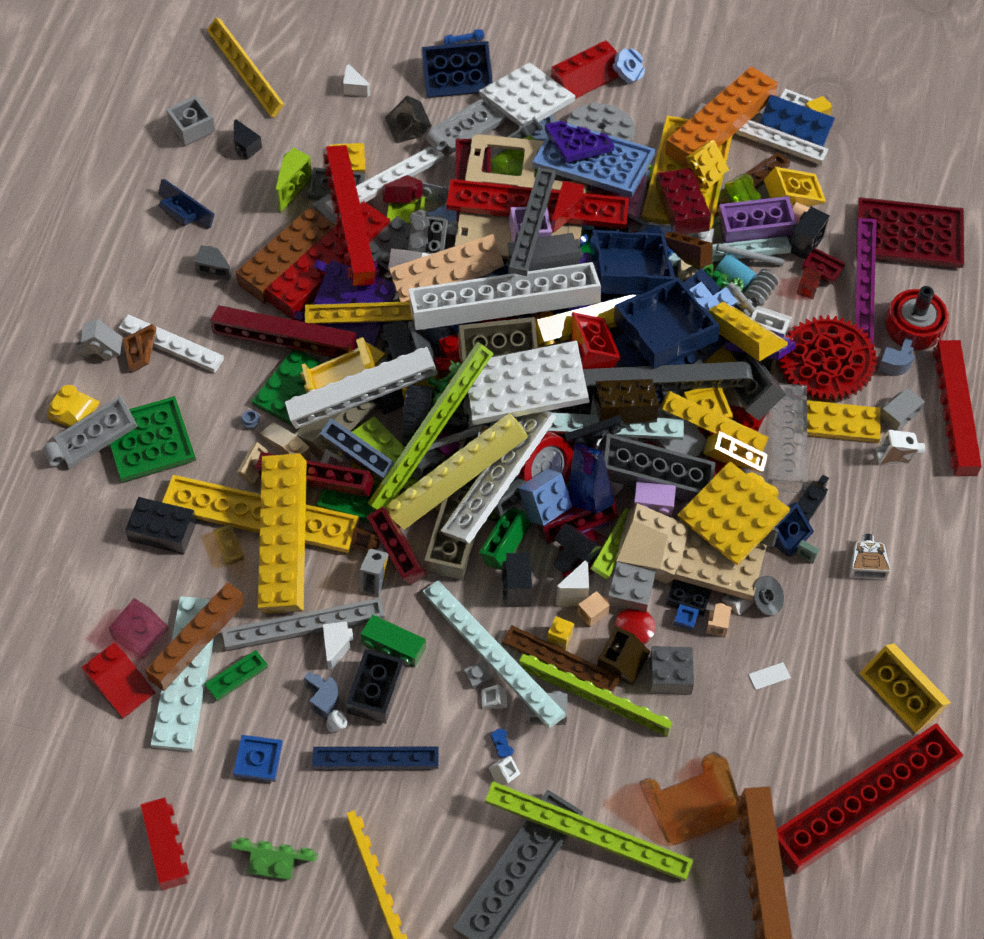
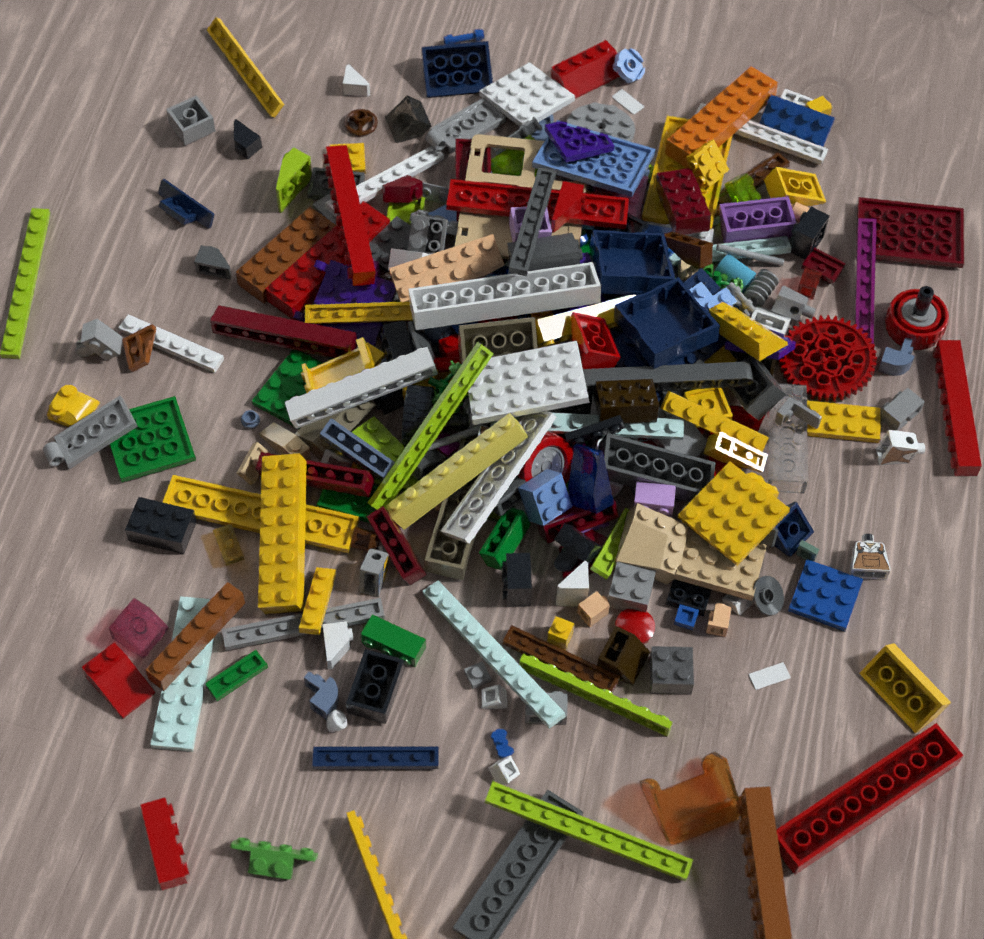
(25, 284): none -> lime plate
(258, 758): blue plate -> none
(317, 601): none -> yellow plate
(360, 117): none -> reddish brown piece
(628, 101): none -> white sticker
(792, 304): none -> light grey torso
(796, 408): none -> light grey bracket
(813, 497): black hinge -> none
(825, 595): none -> blue plate

